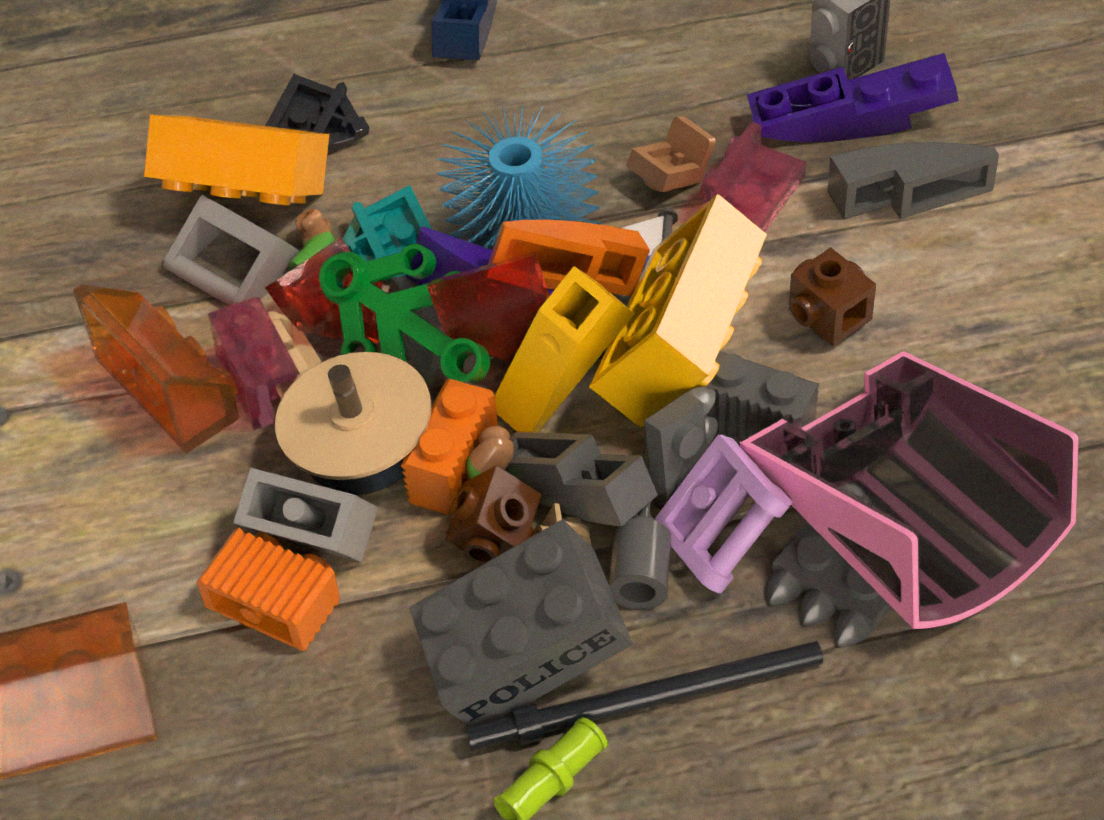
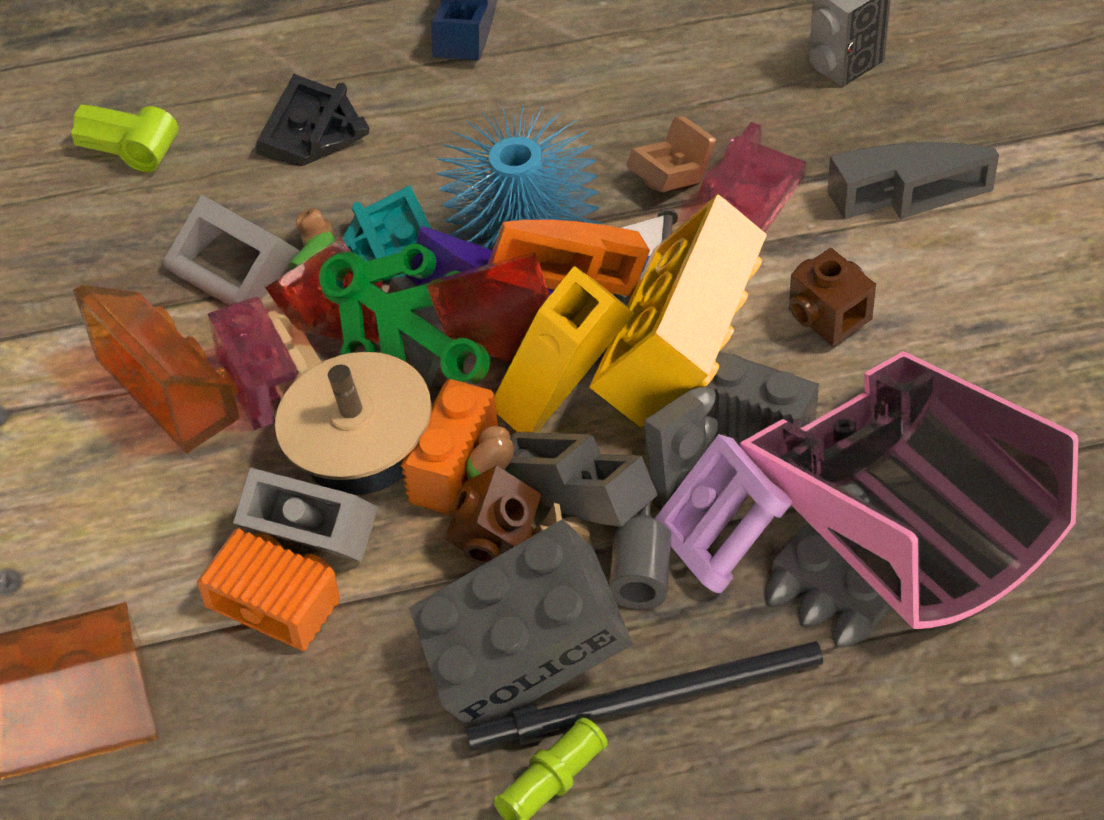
(137, 139): none -> lime piece
(236, 159): light orange brick -> none
(840, 109): dark purple slope -> none

